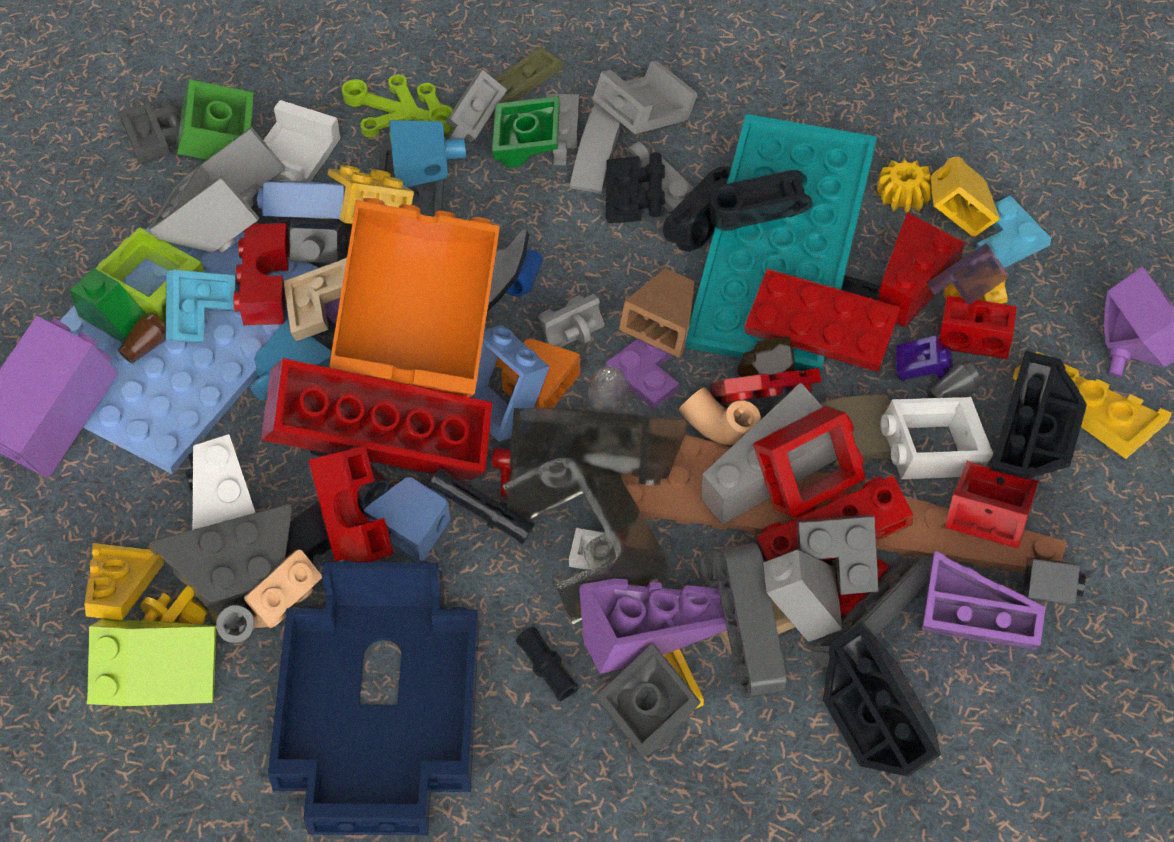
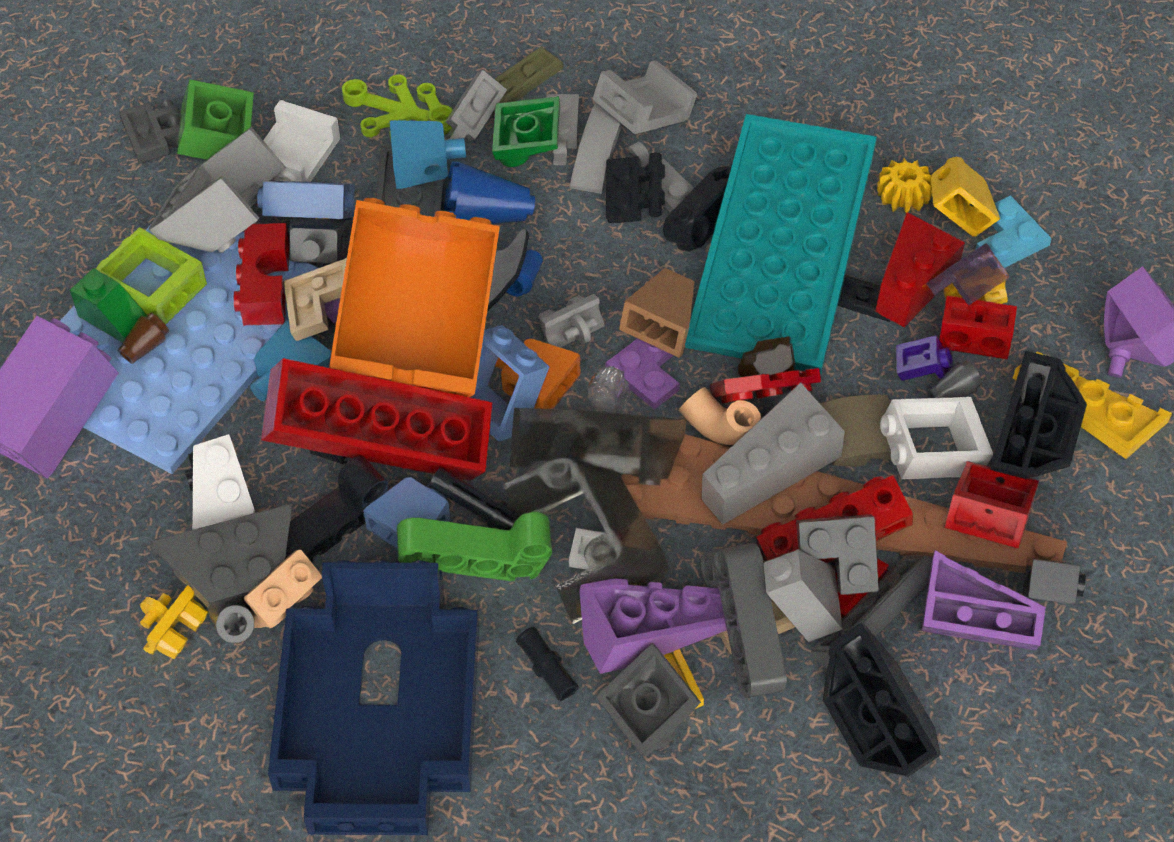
(118, 579): yellow wing -> none
(150, 663): lime slope -> none
(187, 298): medium azure plate -> none
(337, 486): red arch -> none
(373, 185): yellow bracket -> none
(478, 549): none -> bright green beam
(486, 196): none -> blue cone
(501, 461): red hand -> none
(758, 200): black piece -> none
(776, 467): red window -> none
(823, 320): red plate -> none

